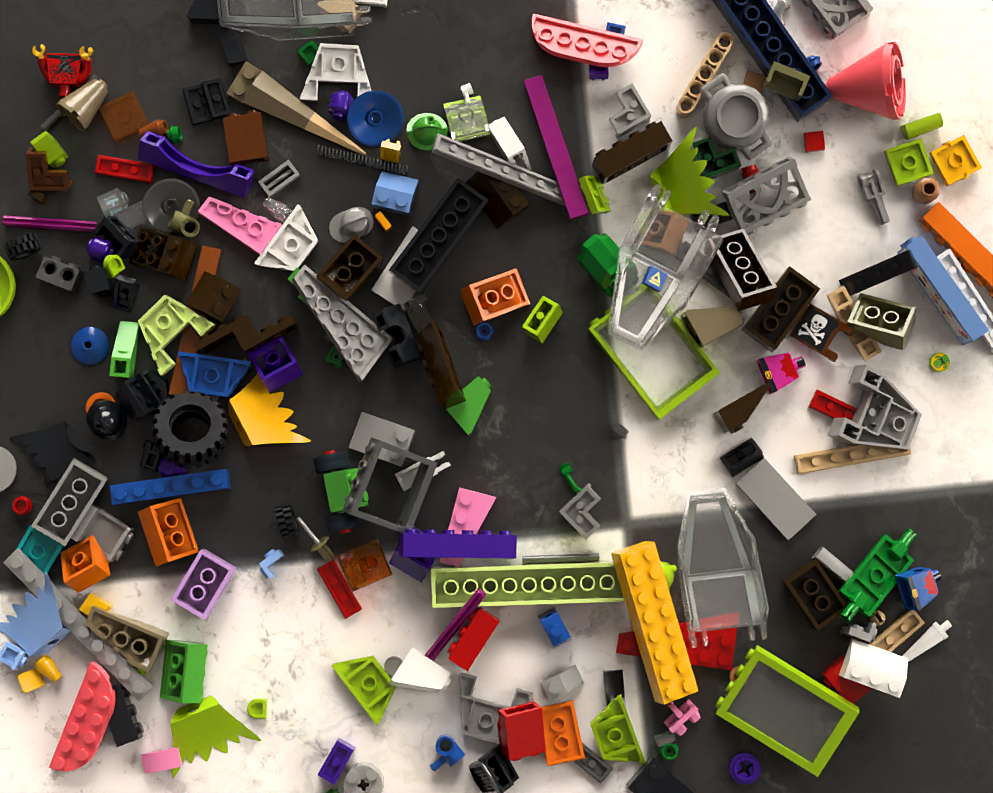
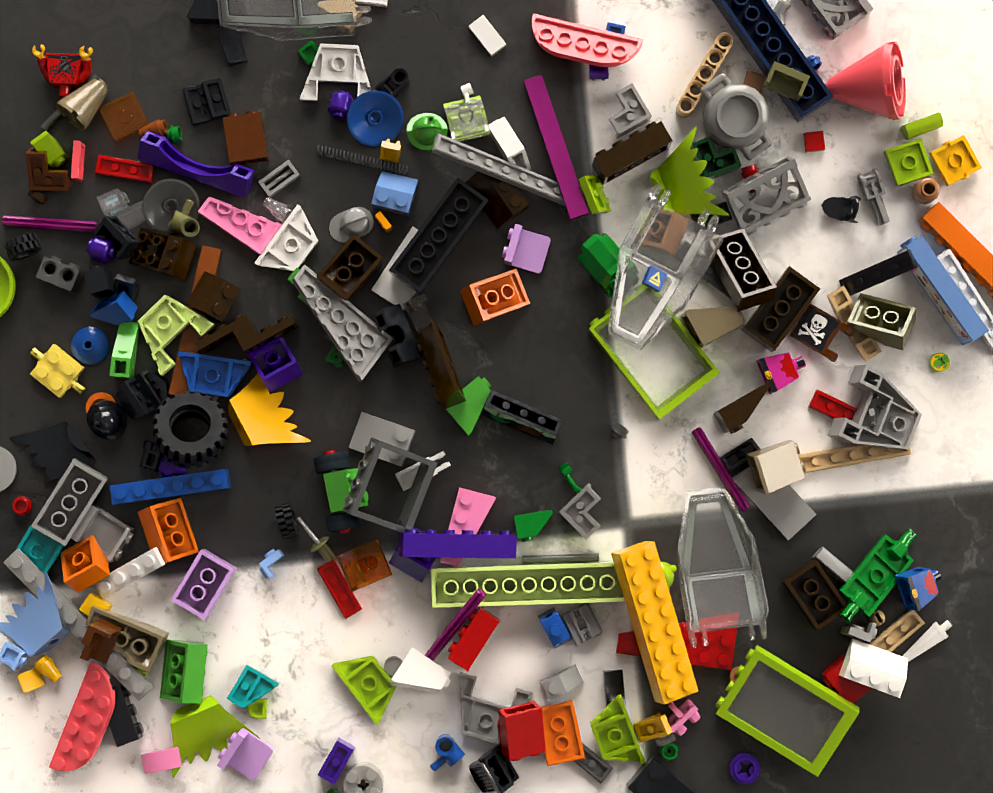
(57, 371): none -> light yellow plate
(78, 161): none -> coral tile
(99, 641): none -> reddish brown panel
(113, 265): lime tile -> none
(115, 309): none -> blue slope
(130, 572): none -> white plate
(245, 754): none -> lavender bracket
(250, 687): none -> teal wing
(266, 95): dark tan plate -> none
(391, 85): none -> black piece
(484, 326): blue plate -> none
(487, 35): none -> white tile
(522, 417): none -> black brick
(526, 249): none -> lavender bracket
(530, 524): none -> green slope
(542, 319): lime brick -> none
(585, 612): none -> light grey piece
(652, 727): none -> yellow slope
(720, 469): none -> magenta axle
(776, 466): none -> slope
(842, 208): none -> black piece

